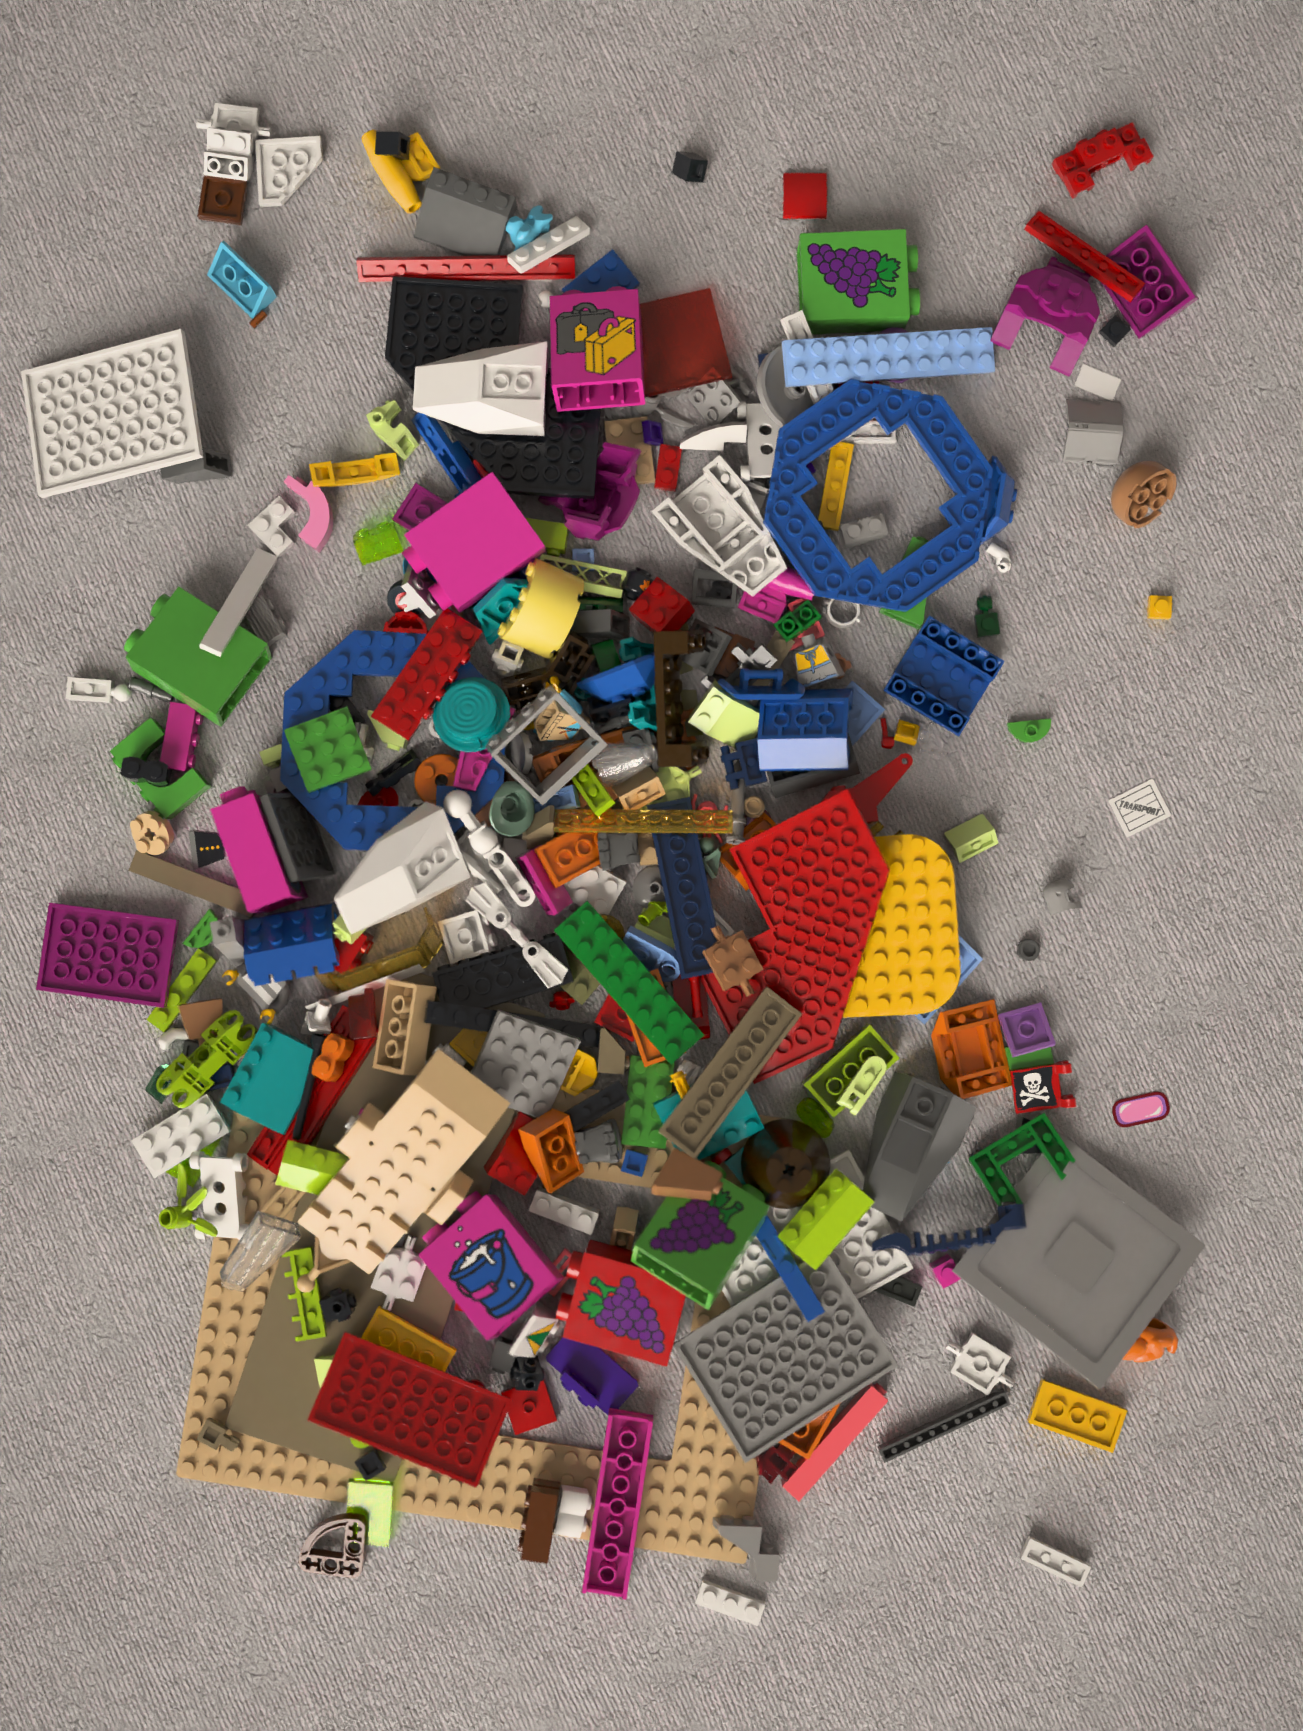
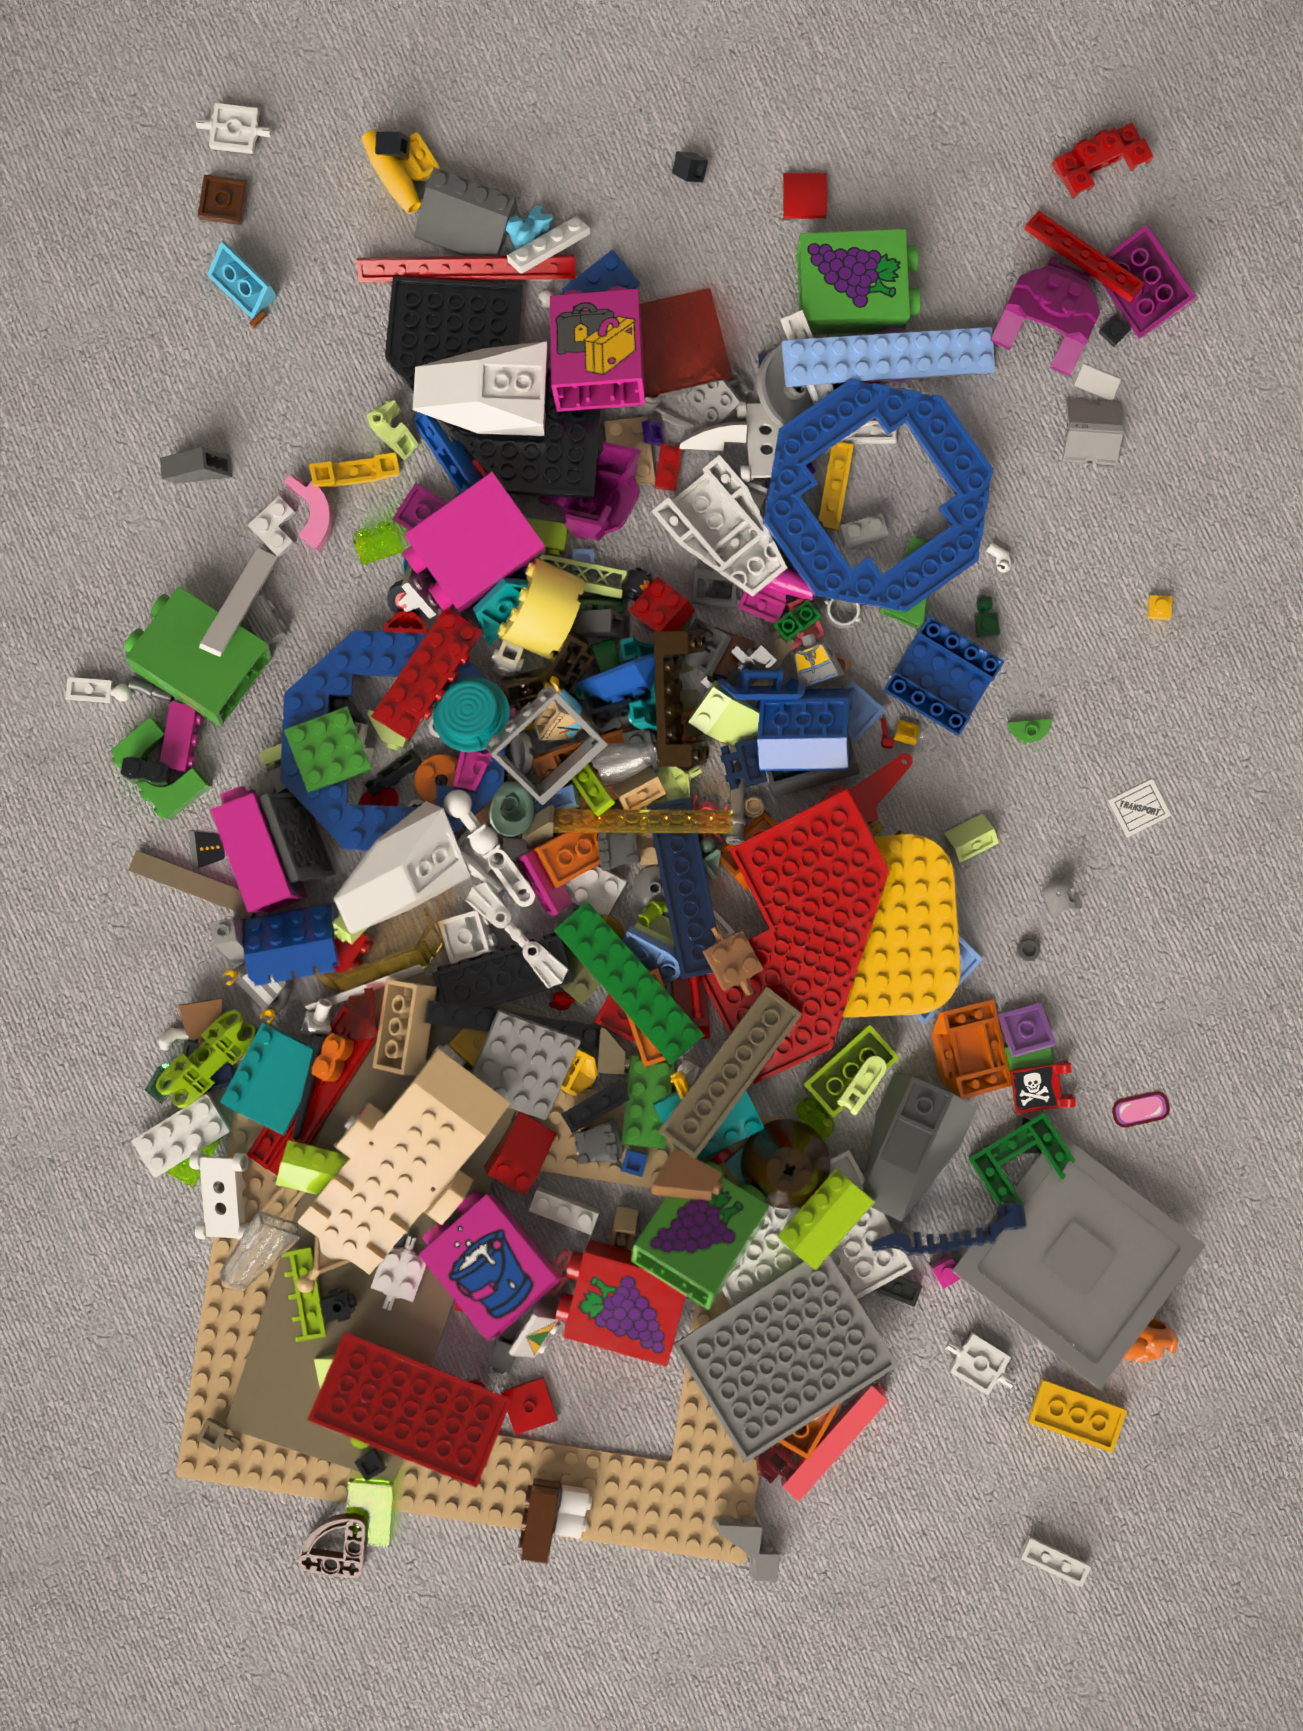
(107, 955): magenta plate -> none
(112, 413): white plate -> none
(144, 840): tan plate -> none
(181, 1215): lime plant -> none
(183, 989): lime plate -> none
(201, 934): bright green plate -> none
(228, 154): white brick -> none
(284, 166): white plate -> none
(407, 1339): yellow plate -> none
(526, 1373): black brick -> none
(552, 1149): orange slope -> none
(591, 1374): dark purple bracket -> none
(617, 1503): dark pink tile -> none
(730, 1602): white plate -> none
(789, 1271): blue piece -> none
(943, 1425): dark grey piece -> none
(999, 501): blue wedge -> none
(1142, 487): medium nougat cylinder -> none

